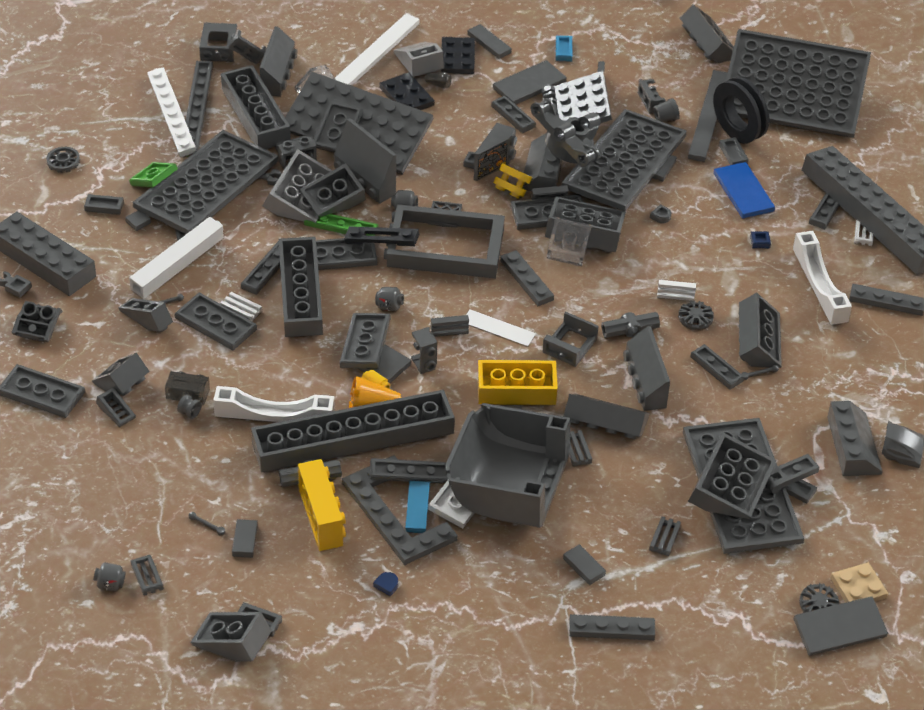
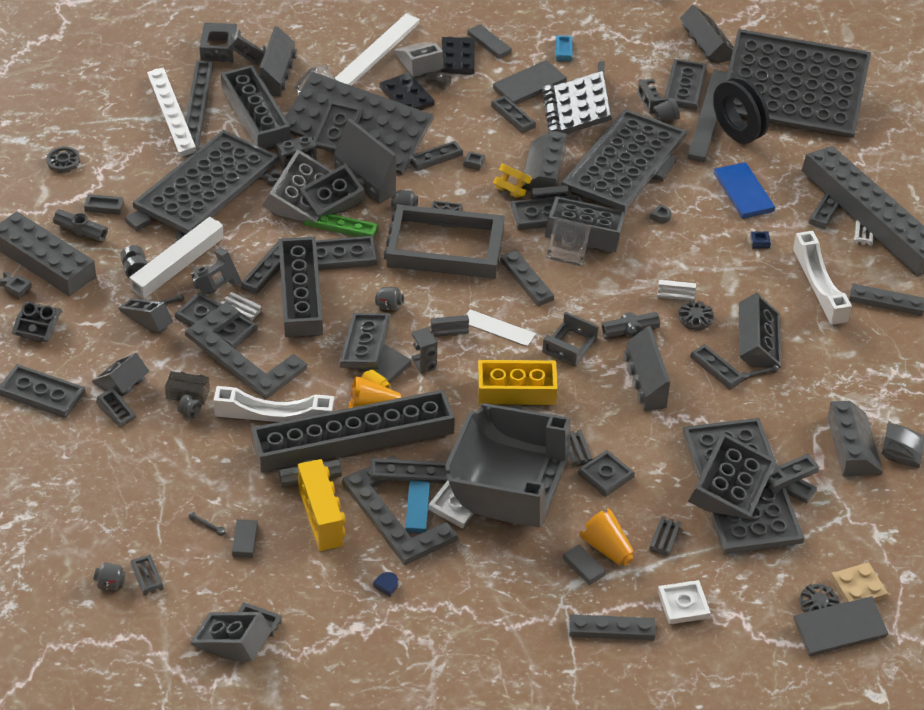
(80, 225): none -> dark grey piece
(132, 259): none -> dark grey wheel
(153, 174): bright green tile -> none
(224, 264): none -> dark grey tile
(265, 384): none -> dark grey plate
(405, 237): black container -> none
(436, 155): none -> dark grey tile
(495, 150): dark grey slope -> none
(570, 138): dark grey piece -> none
(606, 414): dark grey slope -> none
(606, 473): none -> dark grey tile
(608, 538): none -> light orange cone
(684, 602): none -> white plate
(686, 83): none -> dark grey tile
(733, 151): dark grey tile -> none

